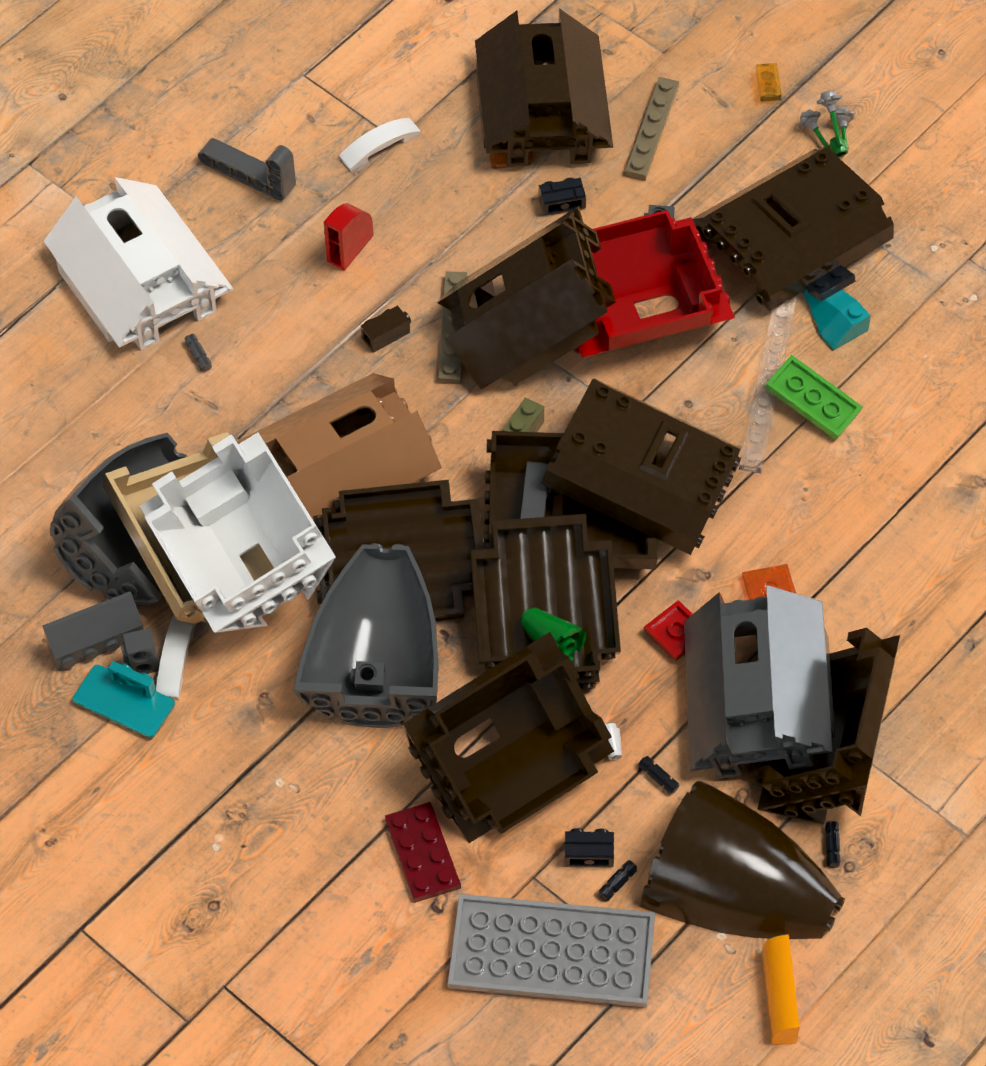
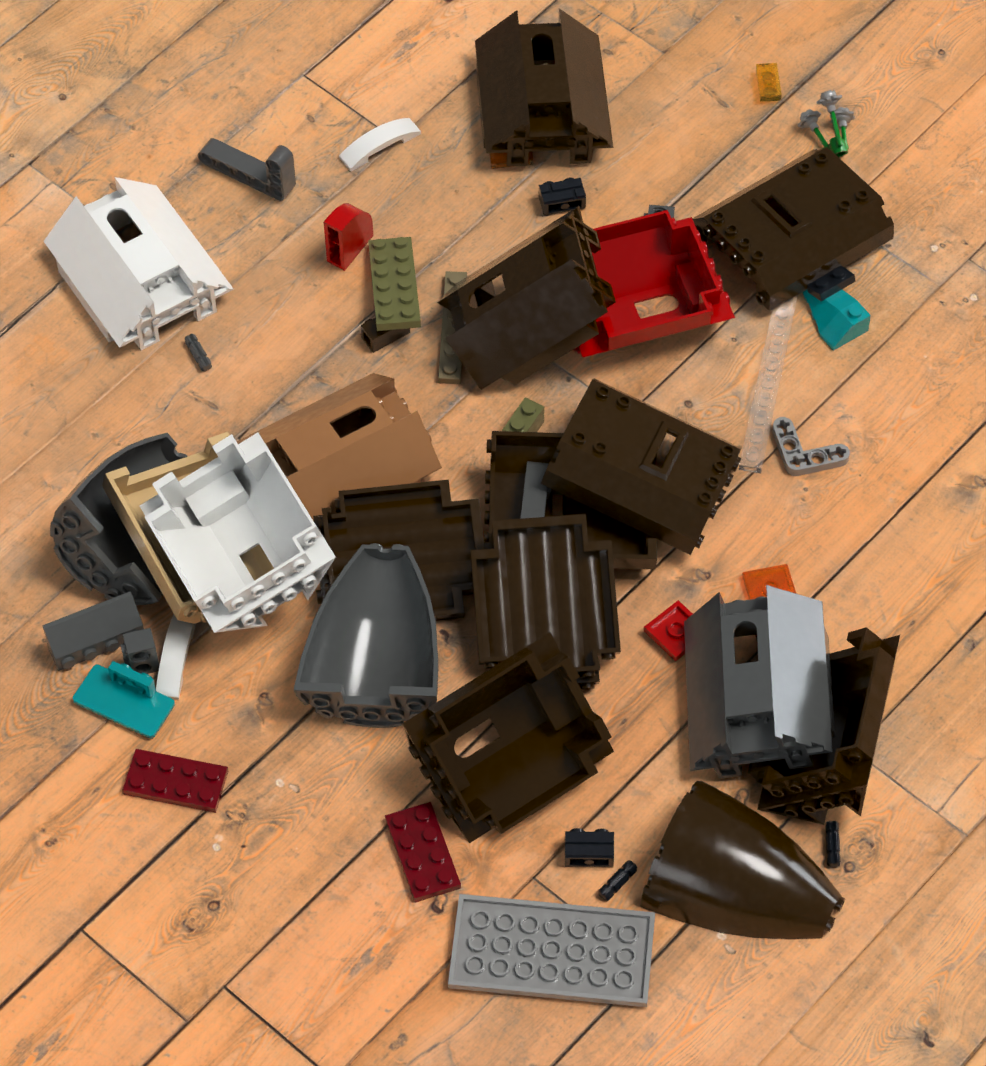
(175, 780): none -> dark red plate
(375, 683): dark grey brick -> none
(394, 284): none -> olive plate
(566, 635): green cone -> none
(615, 741): white cone -> none
(652, 129): dark tan plate -> none
(658, 775): black axle -> none
(780, 990): light orange brick -> none
(798, 455): none -> light grey beam
(813, 397): bright green plate -> none

